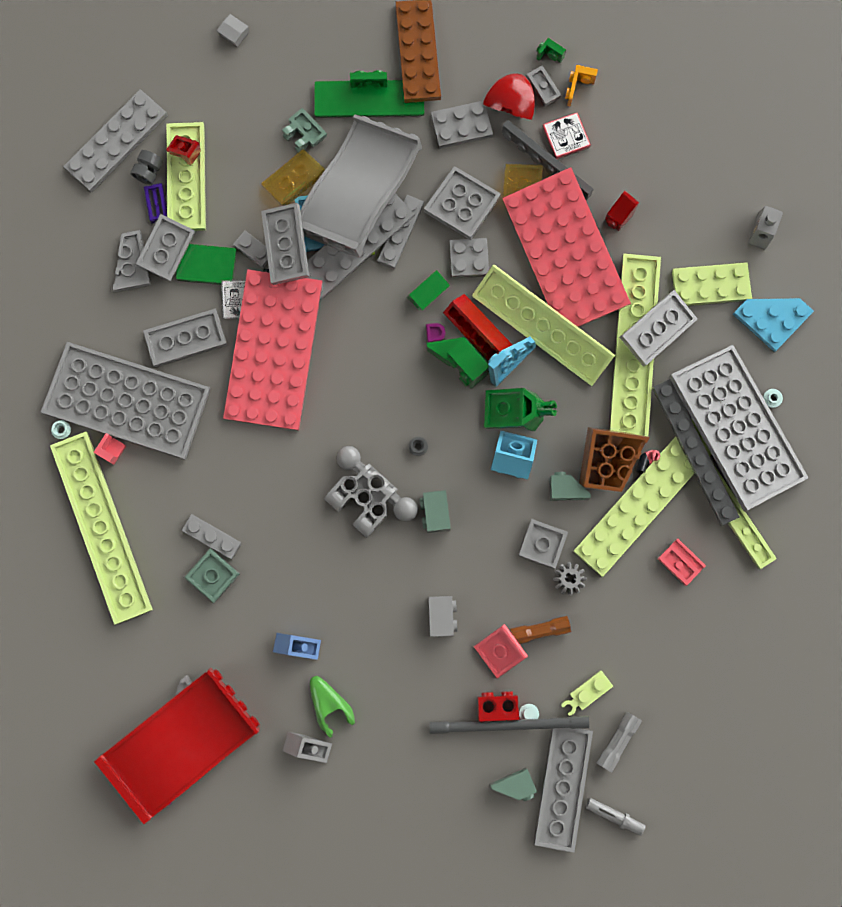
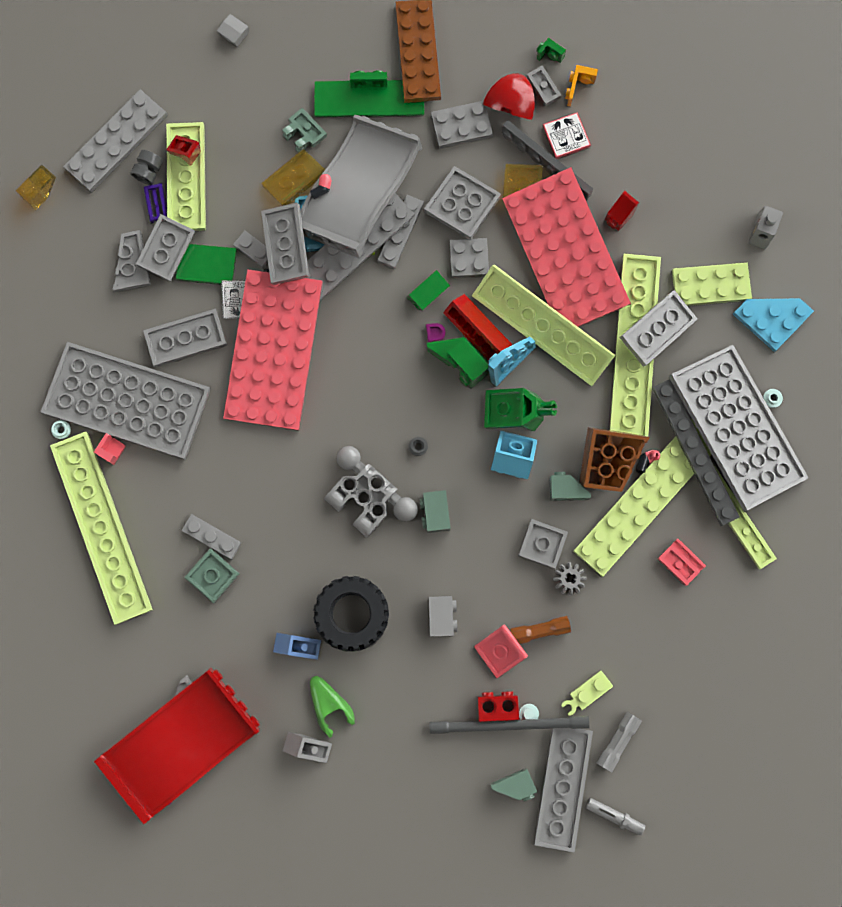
(37, 187): none -> clear yellow slope
(323, 187): none -> arm
(324, 613): none -> black tyre

